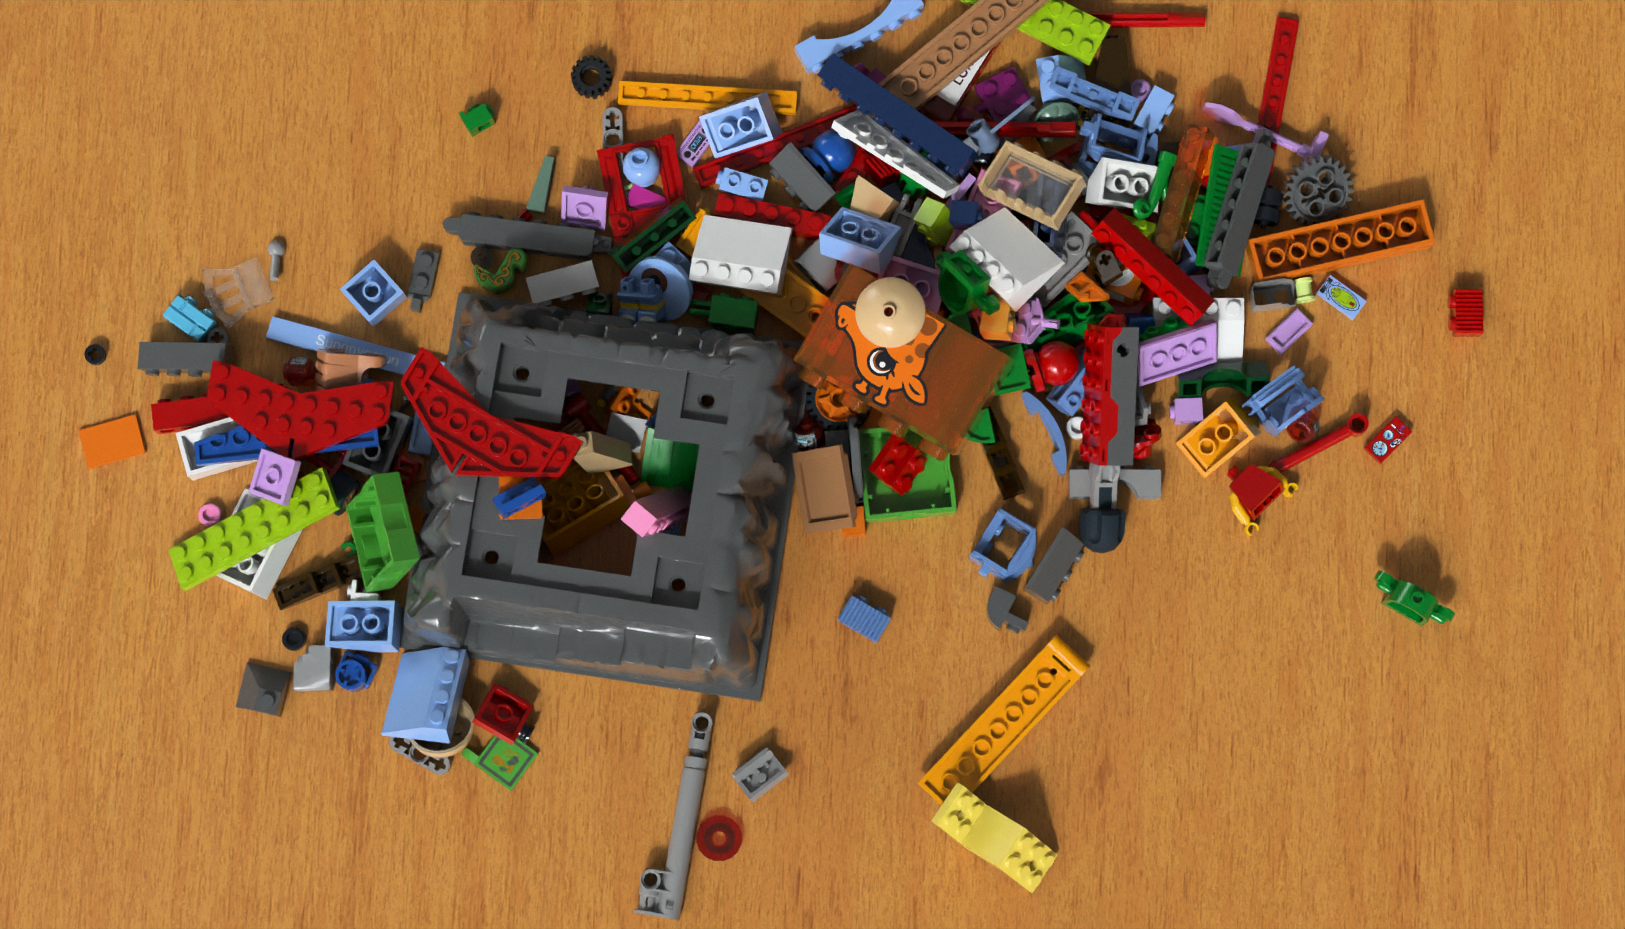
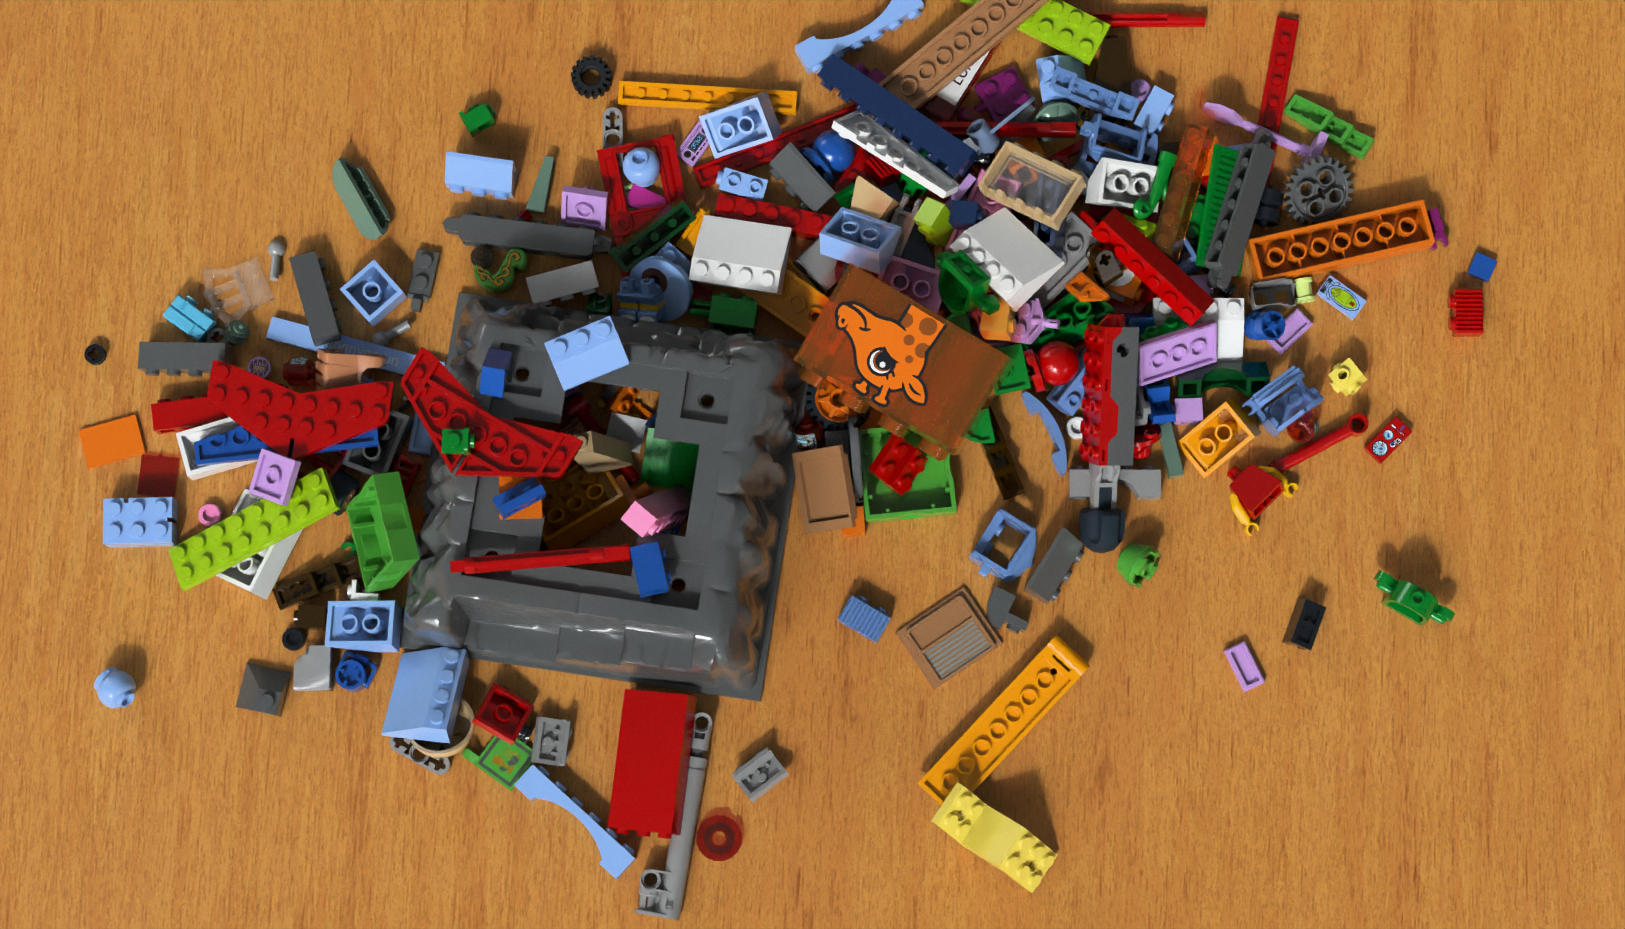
(115, 688): none -> light blue piece
(140, 522): none -> light blue piece
(158, 475): none -> clear red piece
(237, 332): none -> sand green wheel
(260, 366): none -> lavender tile
(311, 617): none -> dark brown brick
(315, 298): none -> dark grey brick
(360, 199): none -> sand green brick
(383, 338): none -> light grey bar
(458, 441): none -> green bracket
(480, 175): none -> light blue slope
(495, 372): none -> blue slope
(541, 559): none -> red piece
(551, 741): none -> light grey bracket
(586, 353): none -> light blue slope
(615, 857): none -> light blue arch
(649, 569): none -> blue brick
(652, 763): none -> red brick
(907, 315): tan dish -> none
(948, 638): none -> medium nougat piece
(1137, 563): none -> bright green cone
(1158, 397): none -> blue brick
(1170, 452): none -> sand green piece
(1229, 291): none -> black bush
(1244, 666): none -> lavender tile
(1264, 325): none -> blue wheel
(1304, 624): none -> black hinge
(1321, 119): none -> bright green slope
(1346, 377): none -> light yellow brick
(1437, 228): none -> magenta plate
(1481, 267): none -> blue tile

